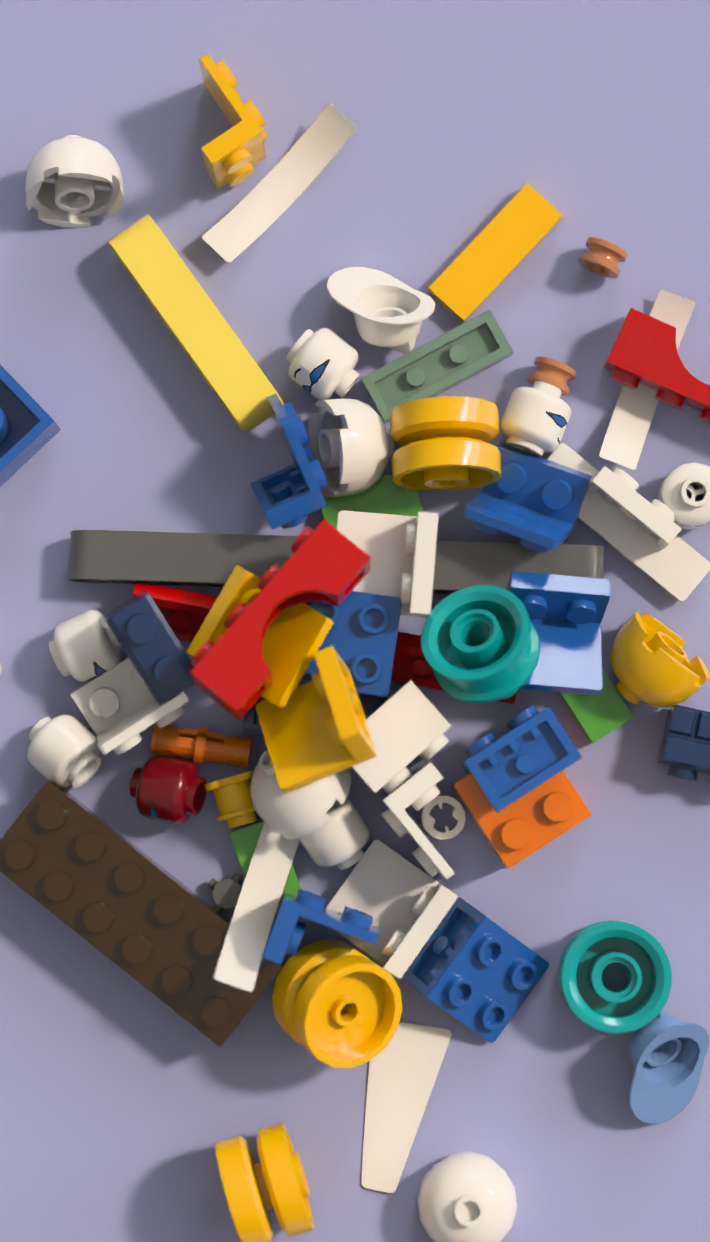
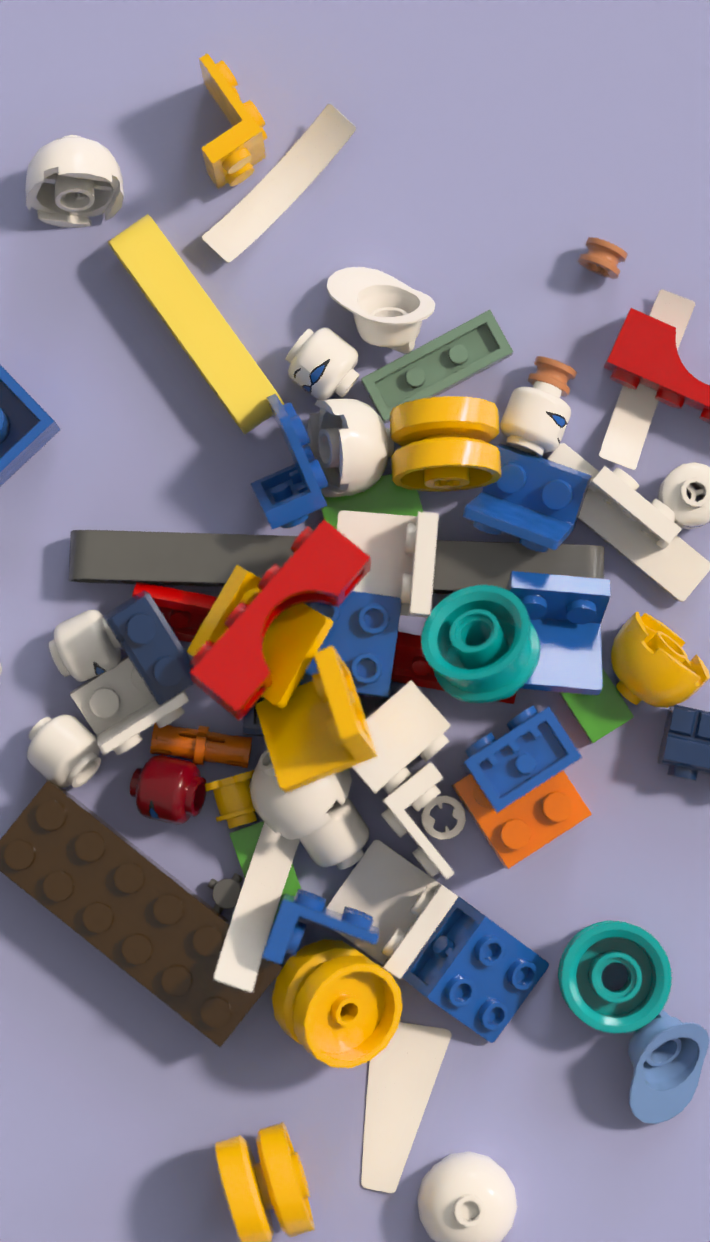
(495, 253): yellow tile -> none

